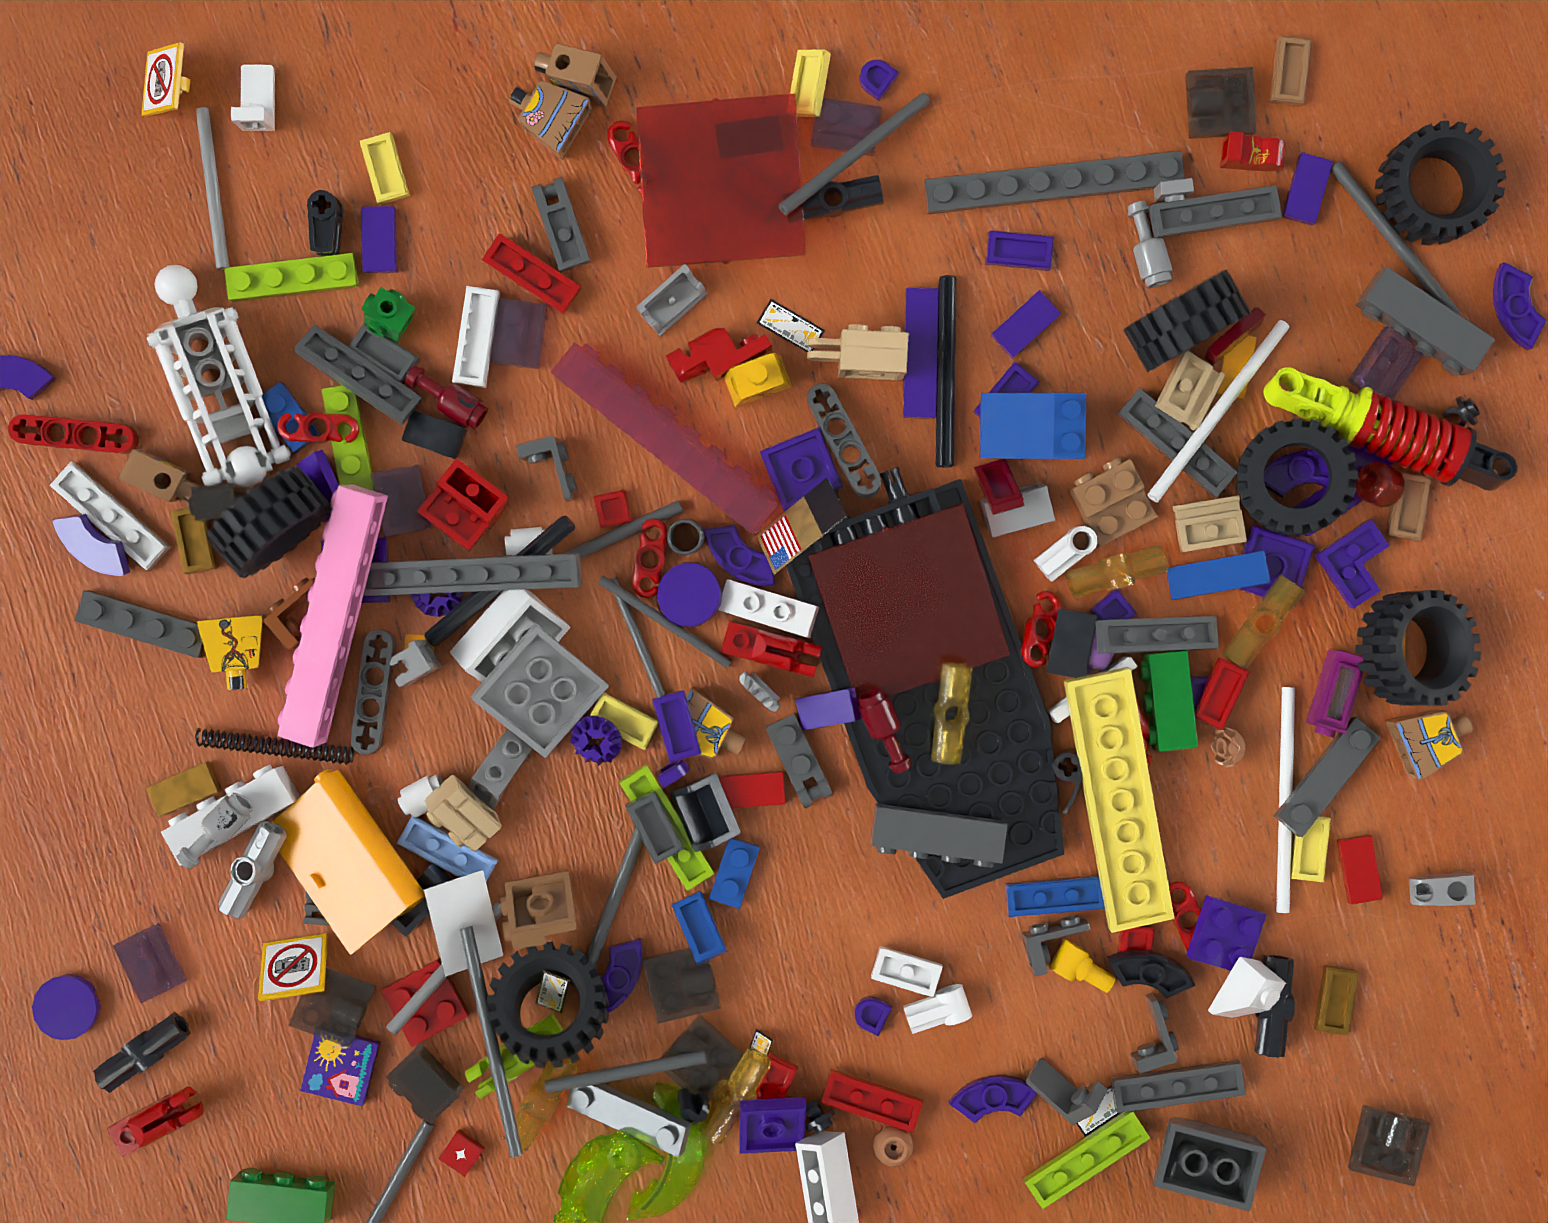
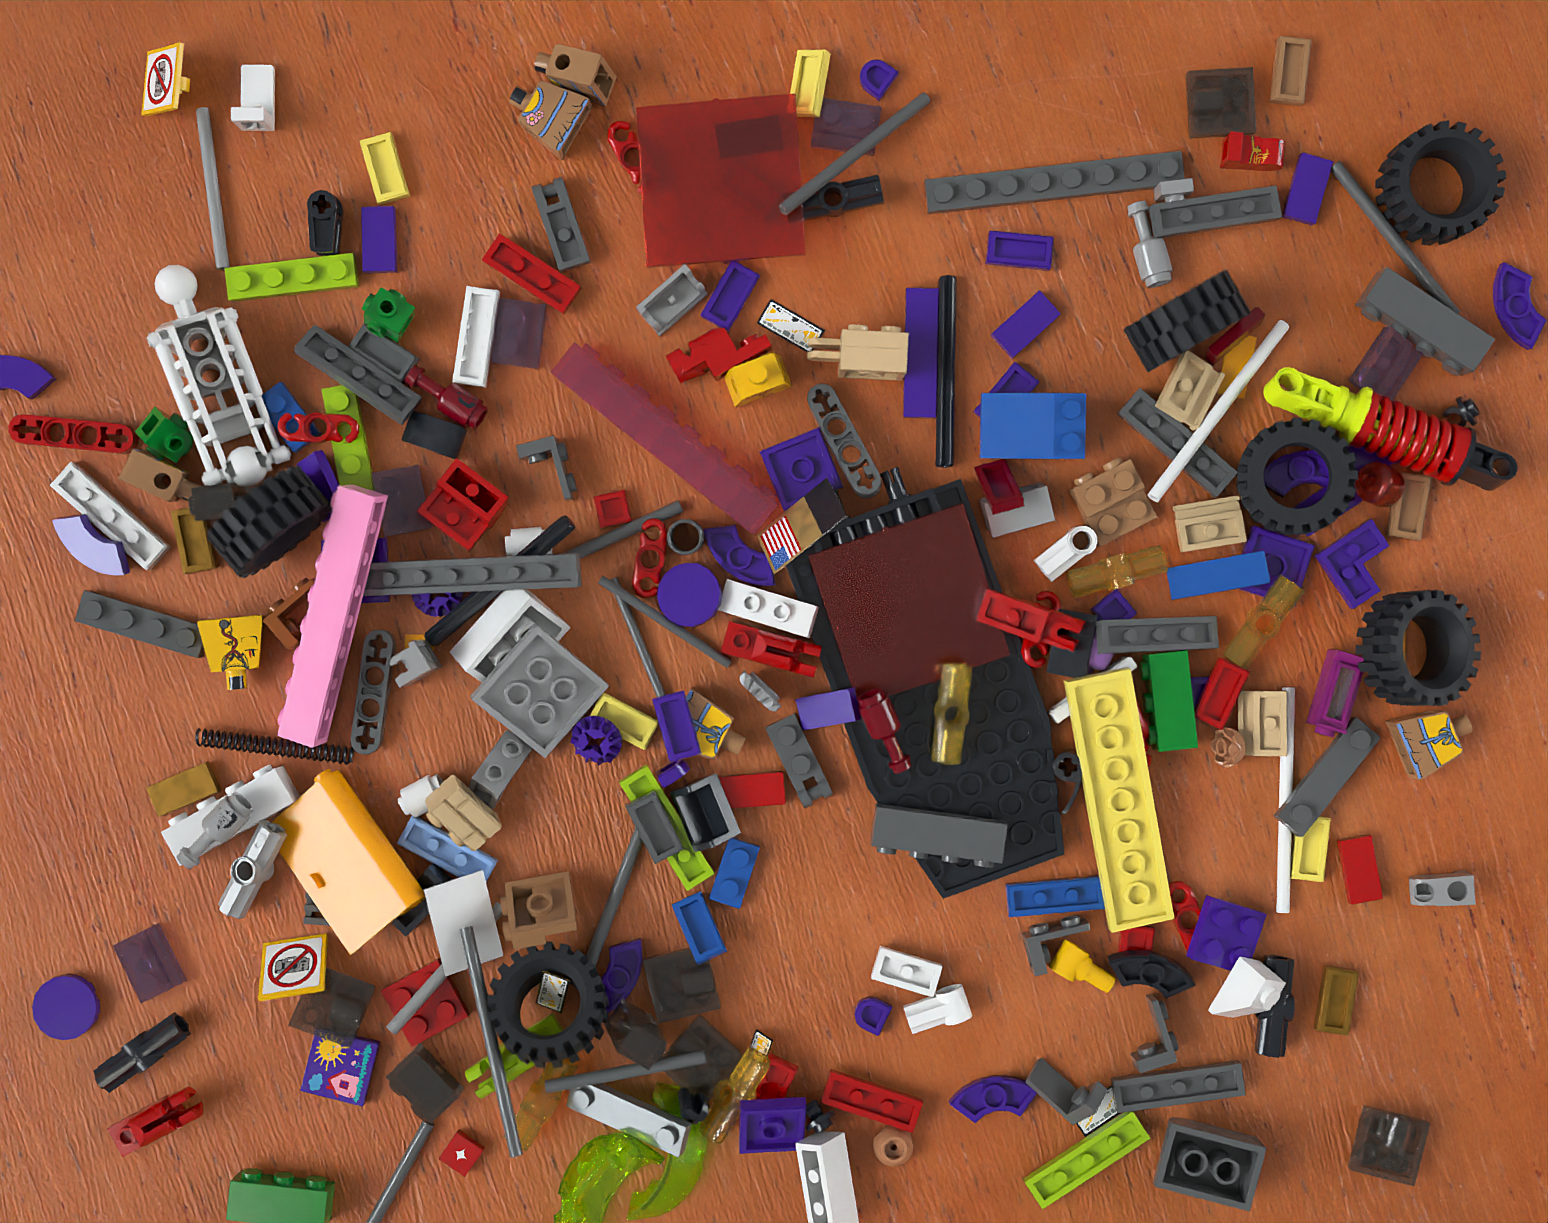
(165, 435): none -> green brick
(636, 1034): none -> clear smoke brick
(730, 295): none -> dark purple tile
(1029, 620): none -> red plate
(1263, 722): none -> tan plate

